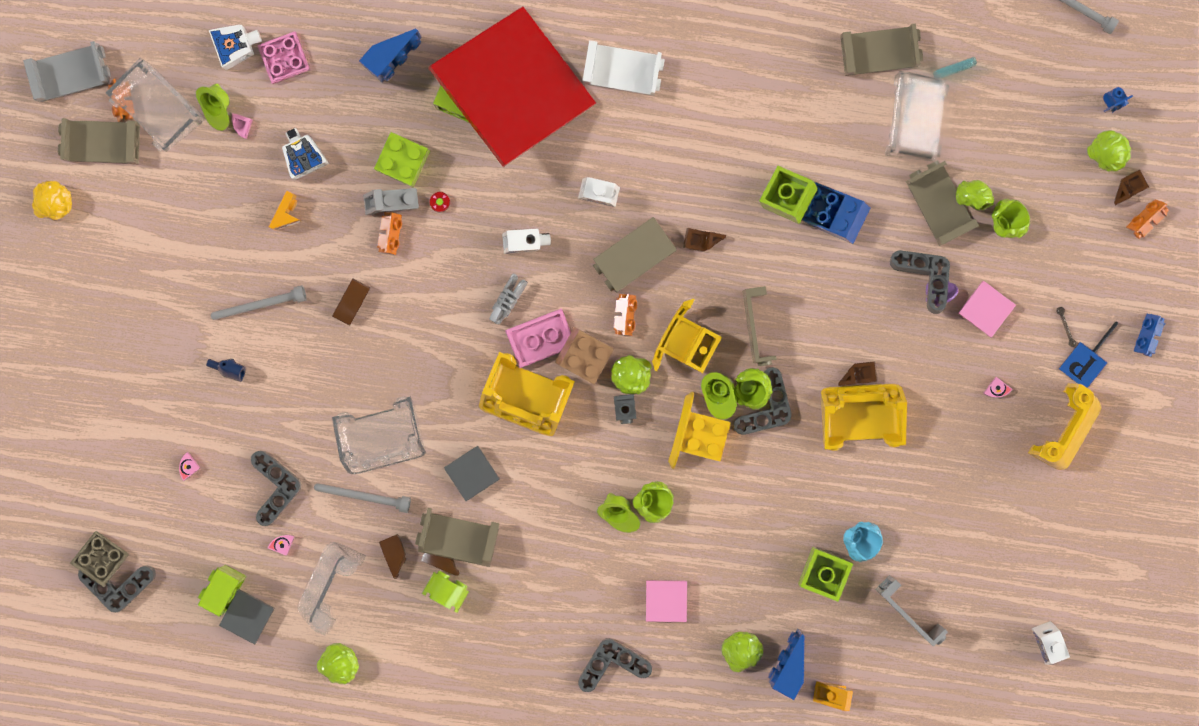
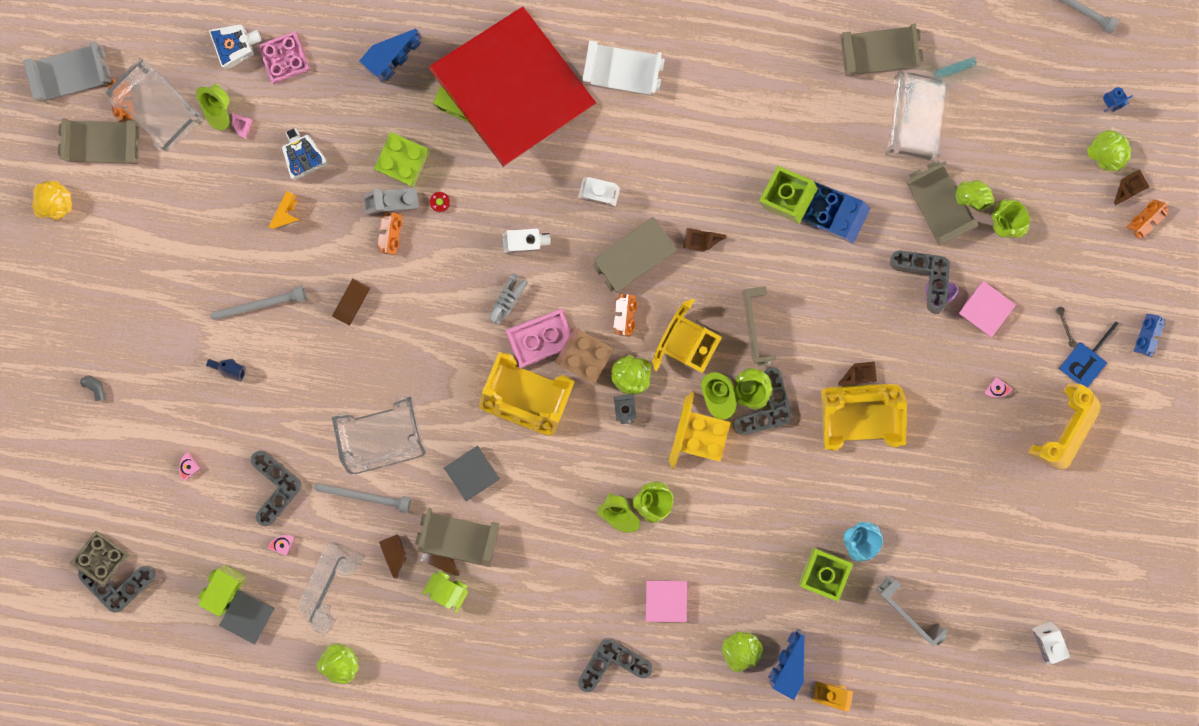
(95, 385): none -> dark grey arm

